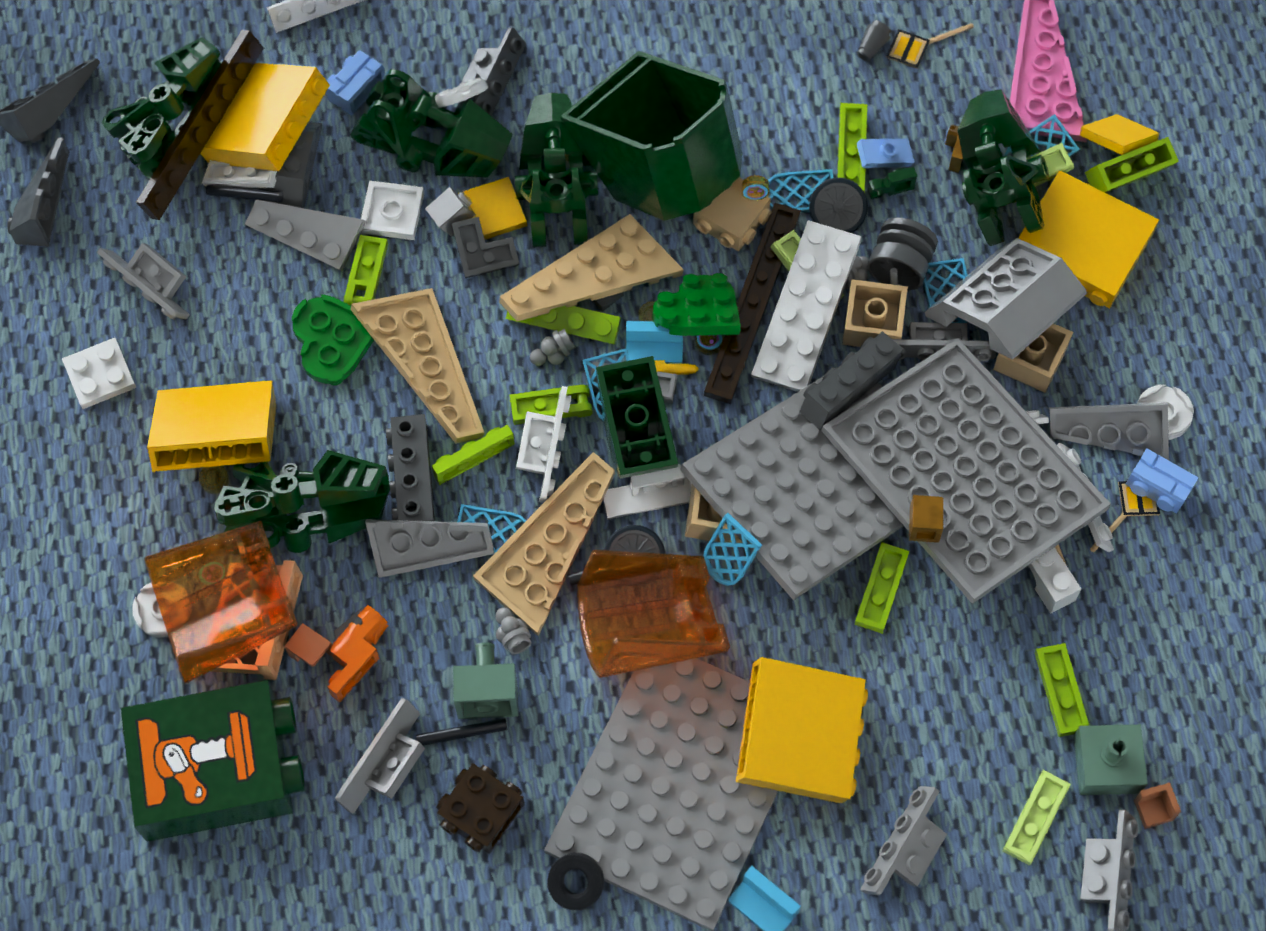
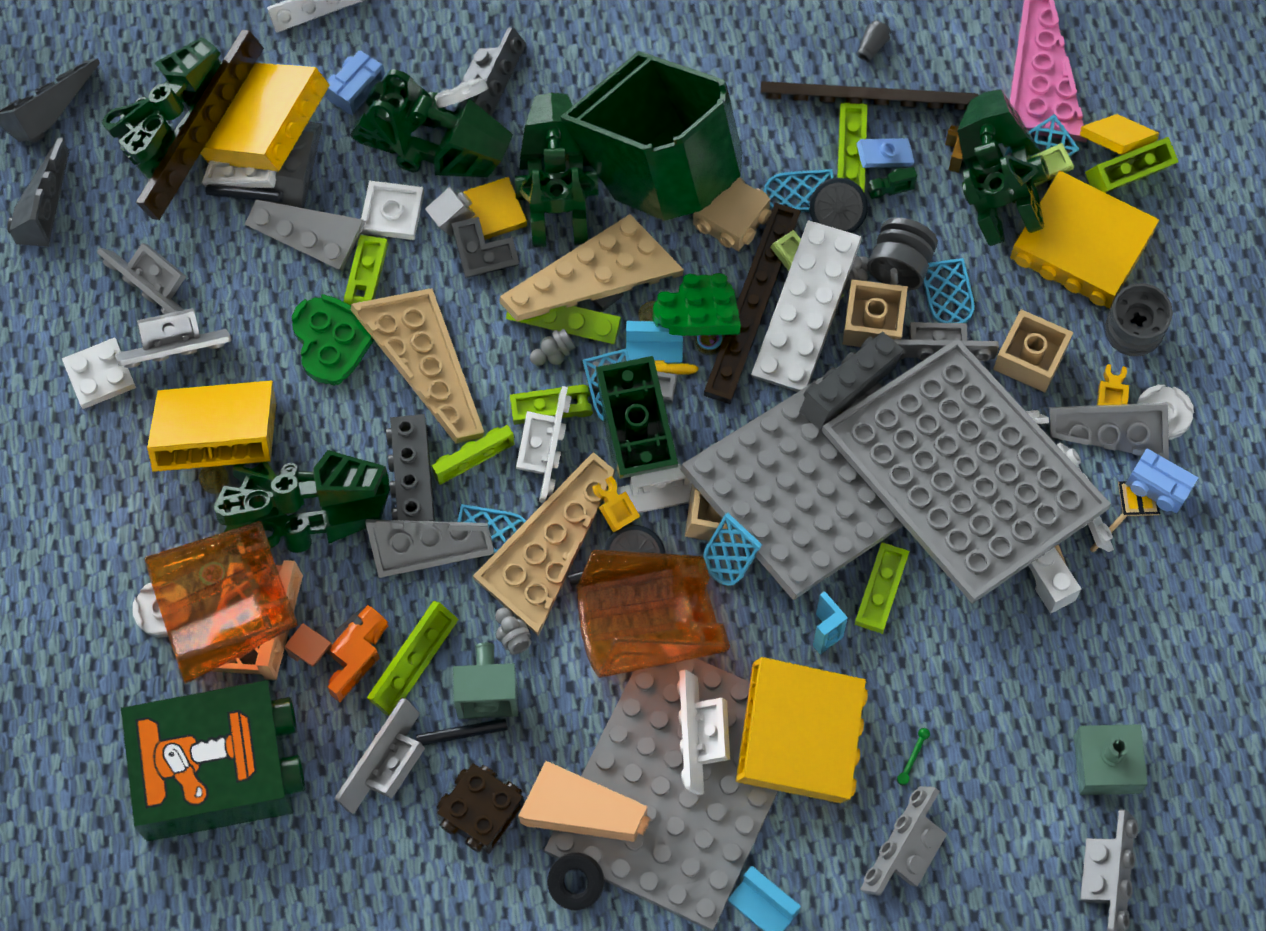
(168, 336): none -> light grey bracket
(412, 657): none -> lime plate
(580, 806): none -> light nougat slope
(617, 508): none -> yellow plate
(703, 732): none -> white bracket
(755, 187): clear yellow tile -> none
(832, 624): none -> medium azure panel
(856, 95): none -> dark brown plate
(903, 778): none -> green hinge
(911, 48): piece -> none
(926, 518): pearl gold panel -> none
(1012, 296): light grey slope -> none
(1036, 817): yellowish green tile -> none
(1061, 689): lime plate -> none
(1112, 390): none -> yellow plate
(1145, 307): none -> dark grey wheel
(1157, 805): nougat panel -> none

